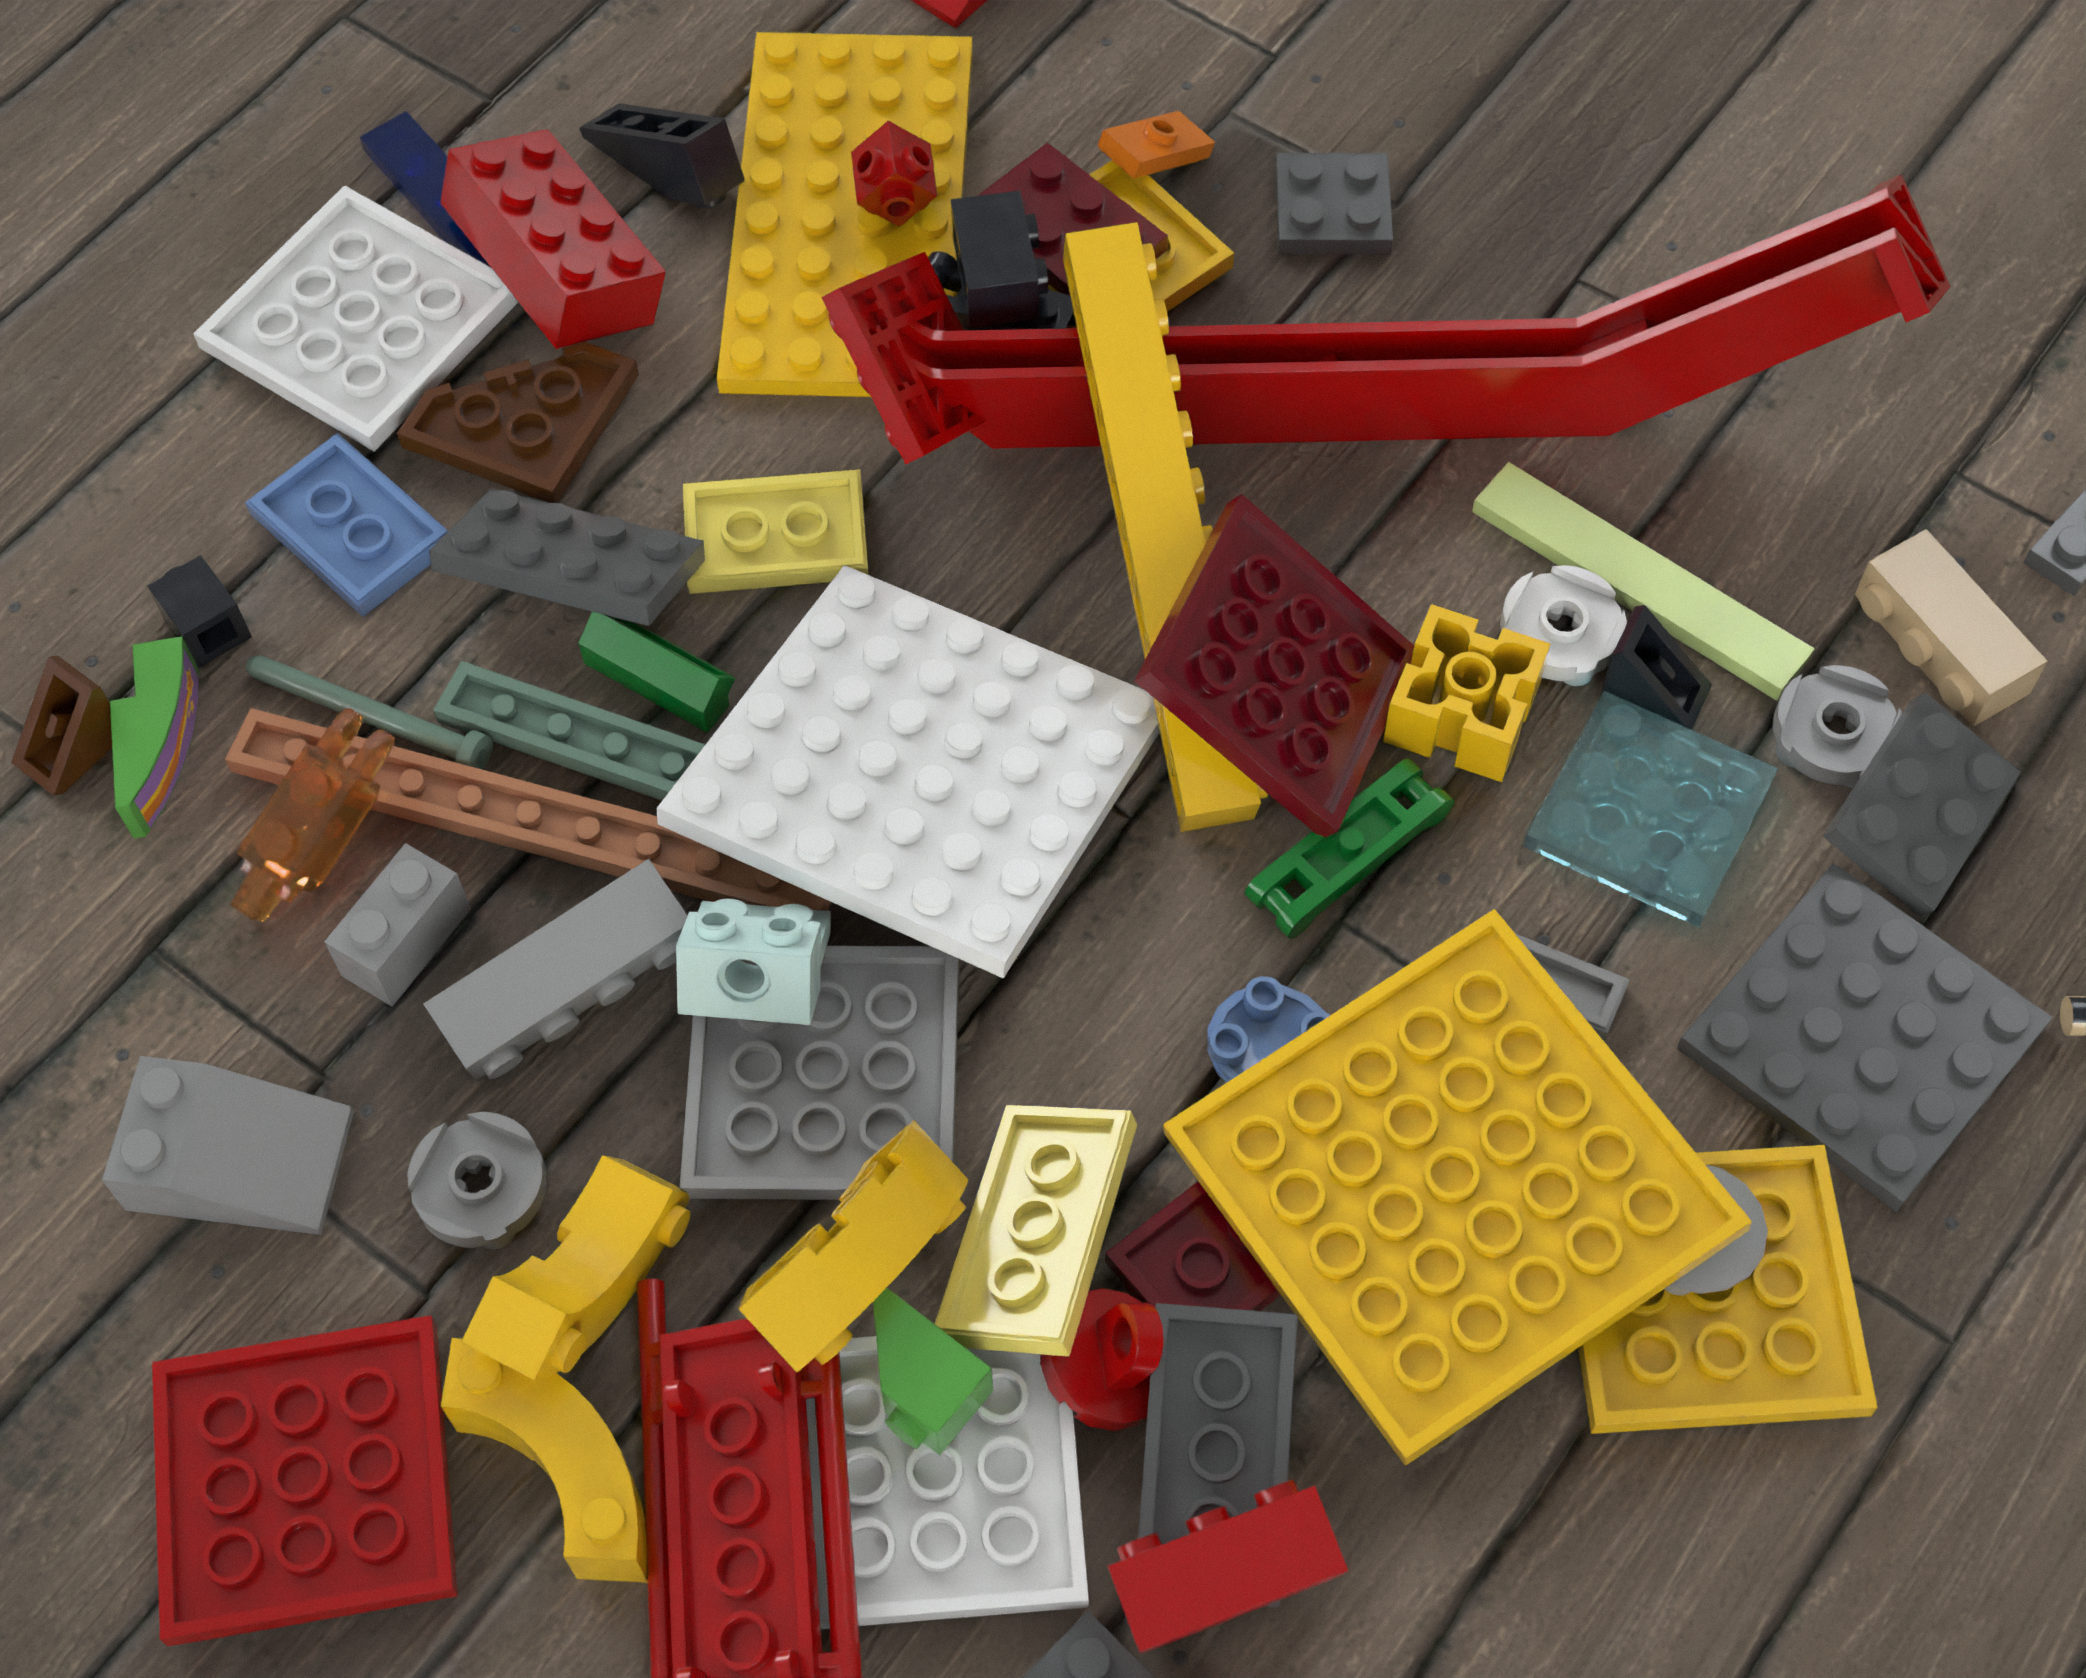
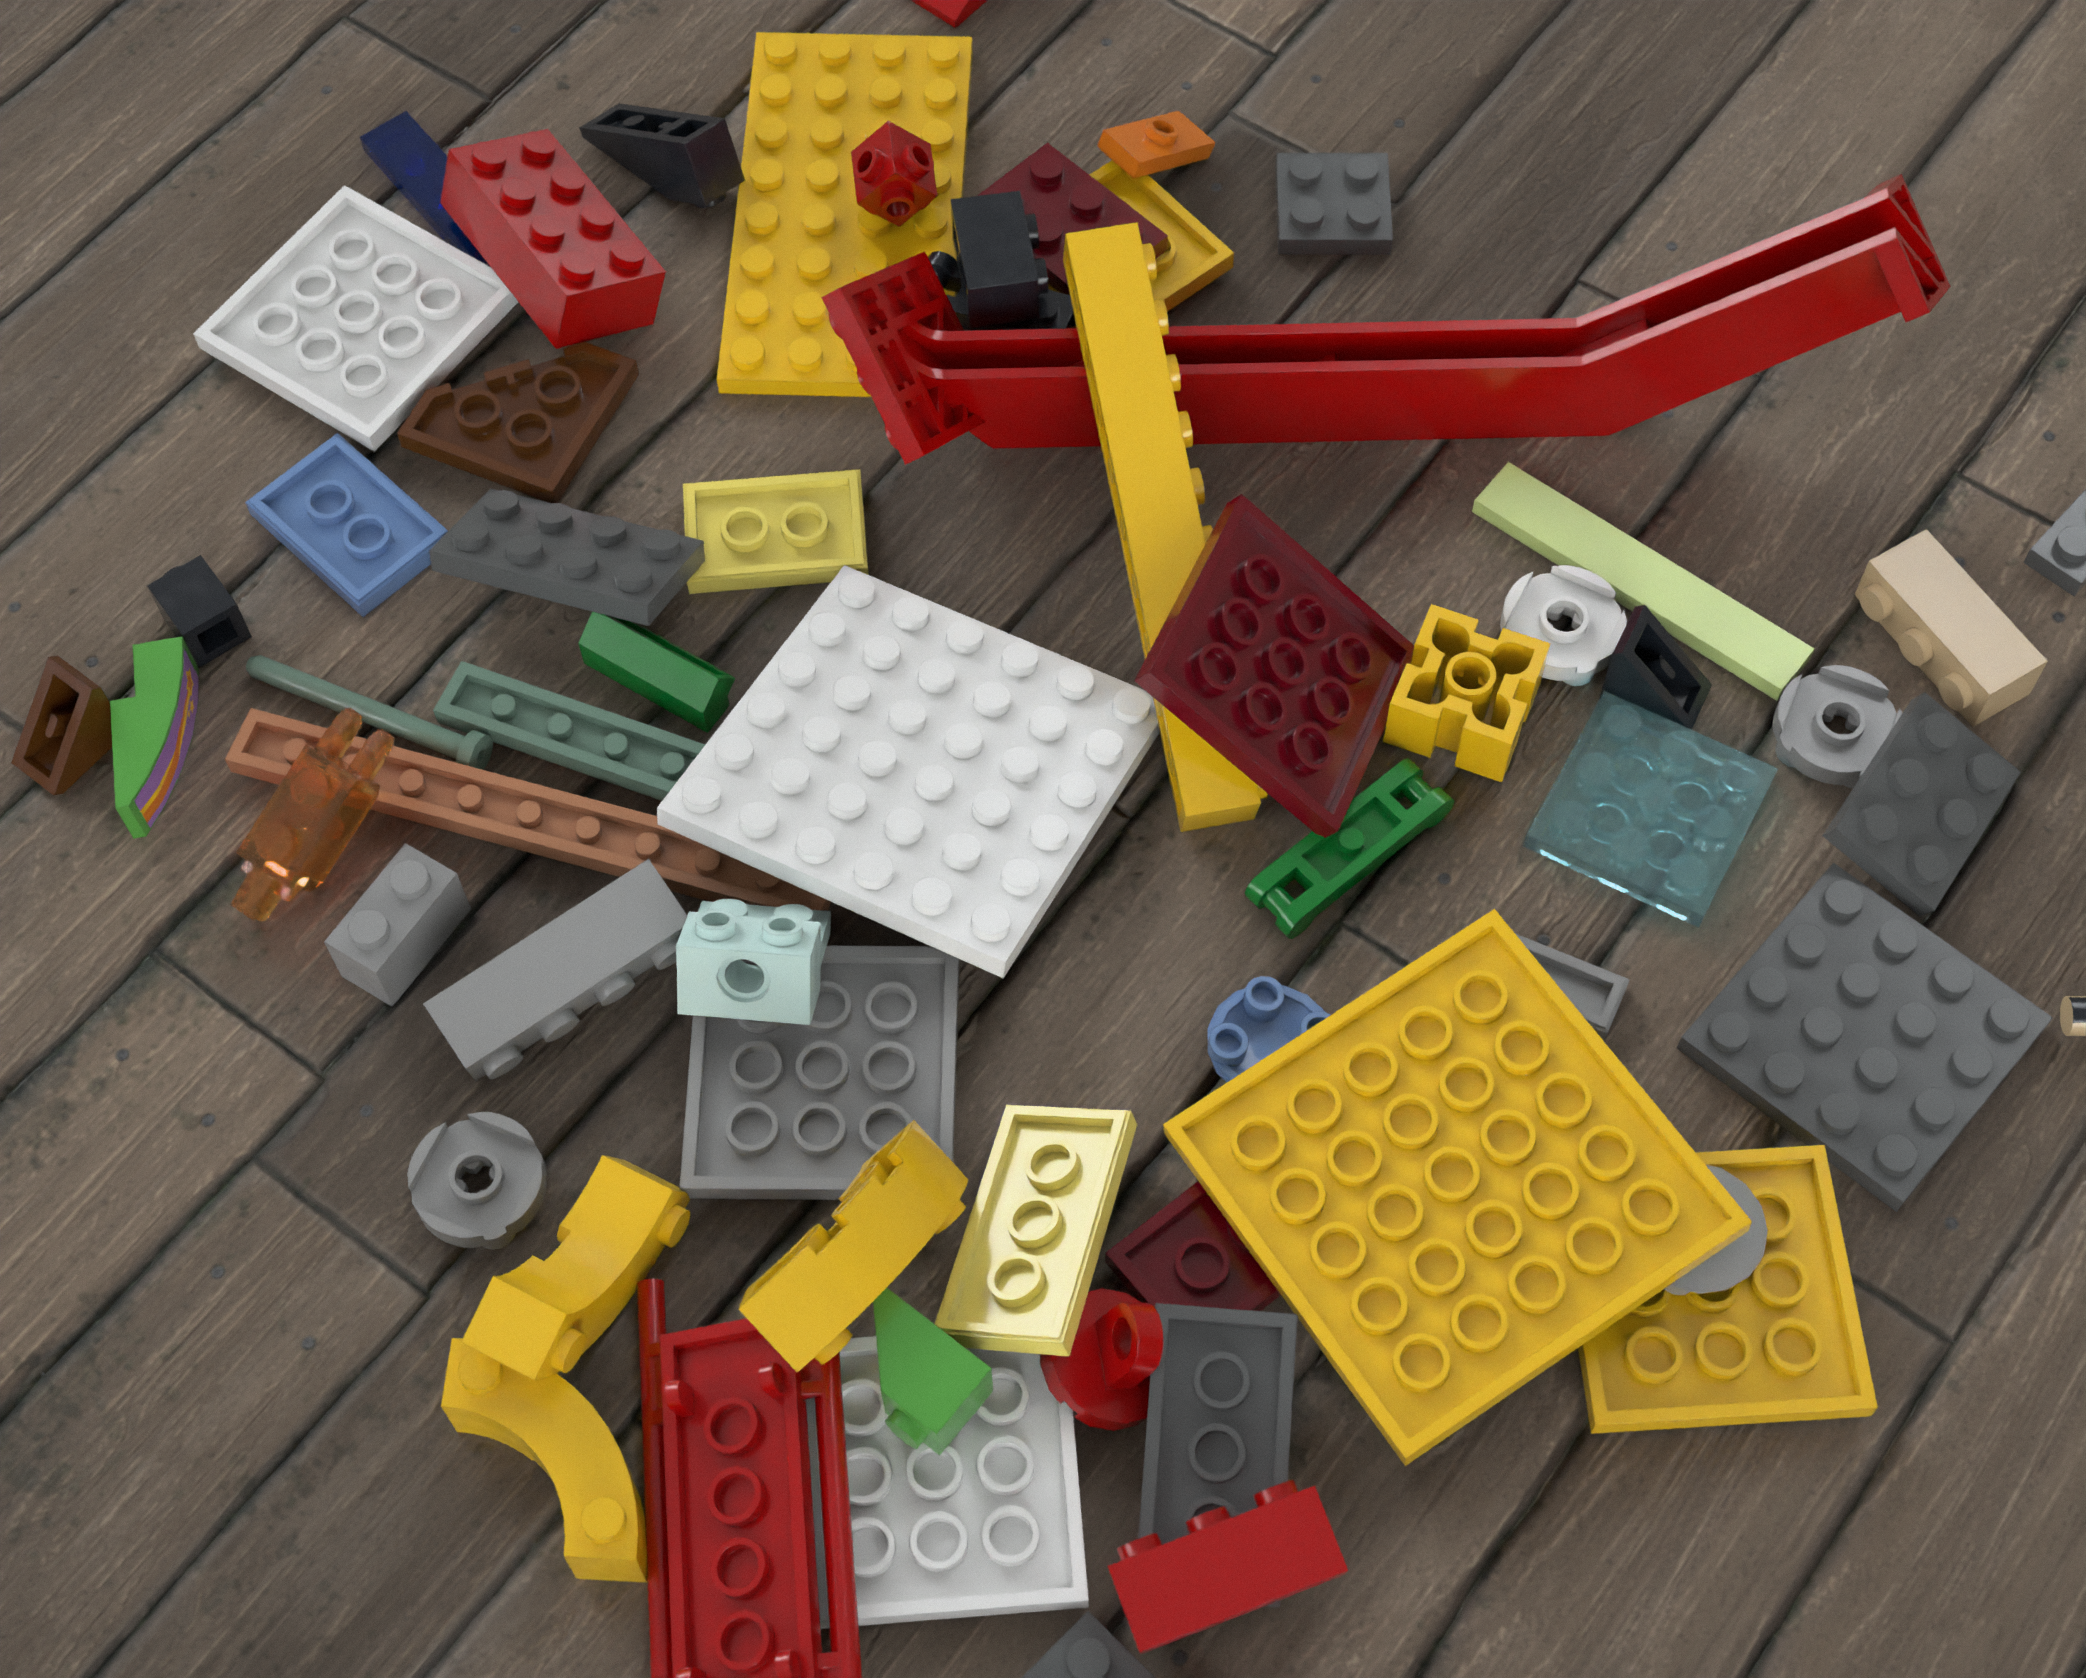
(225, 1148): light grey slope -> none
(301, 1481): red plate -> none

